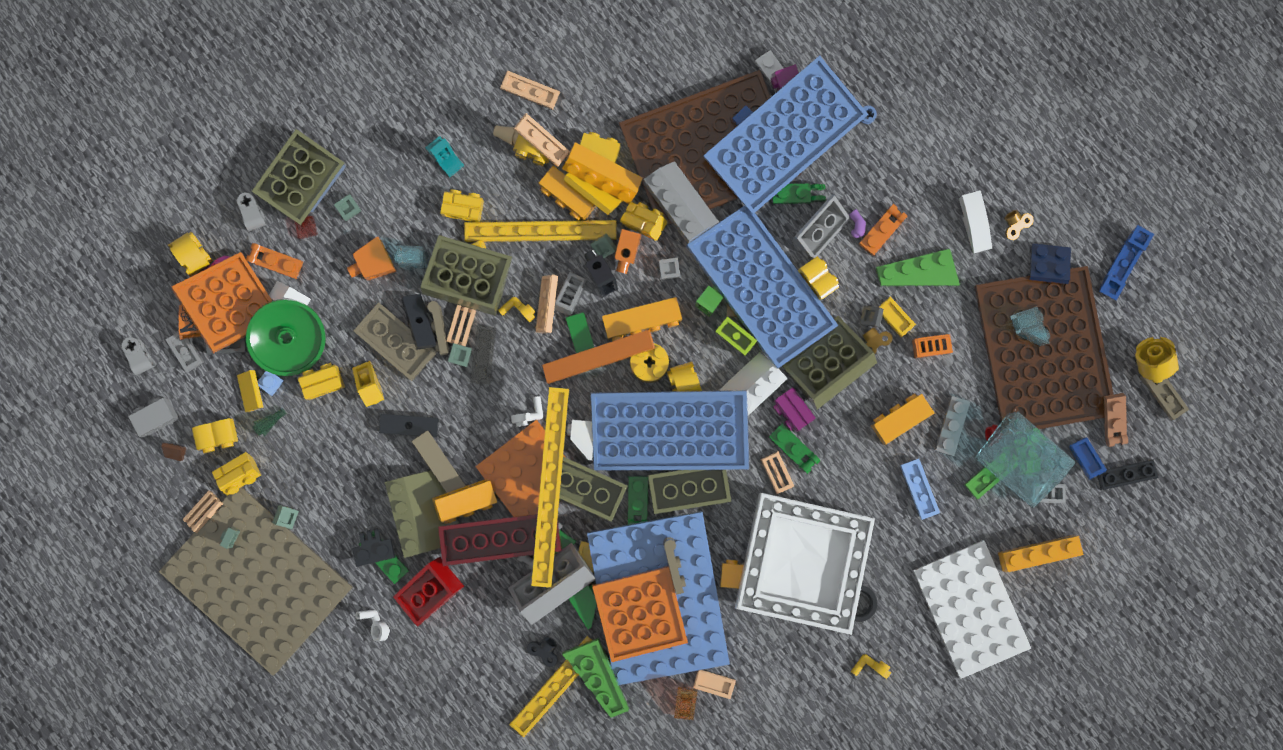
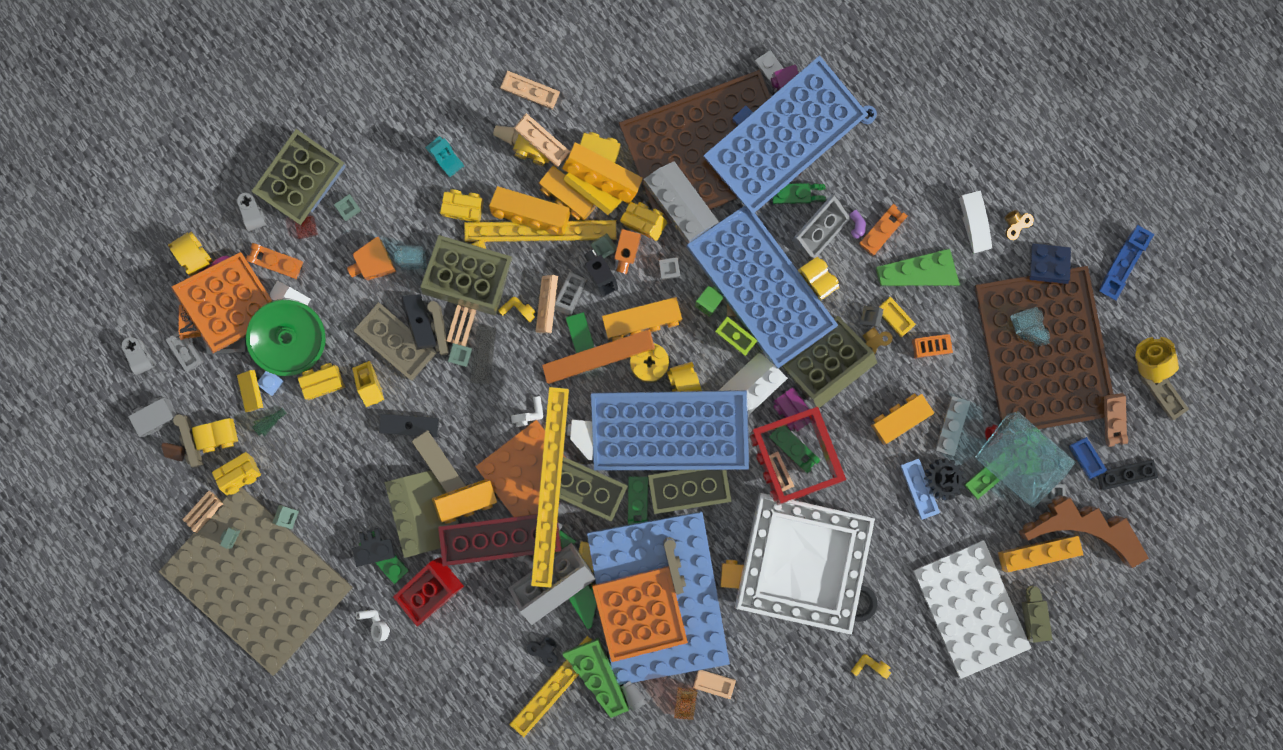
(193, 455): none -> dark tan plate
(529, 211): none -> light orange brick
(633, 696): none -> light grey cone
(825, 444): none -> red window
(936, 479): none -> black gear
(1036, 616): none -> olive hinge
(1065, 516): none -> dark orange arch

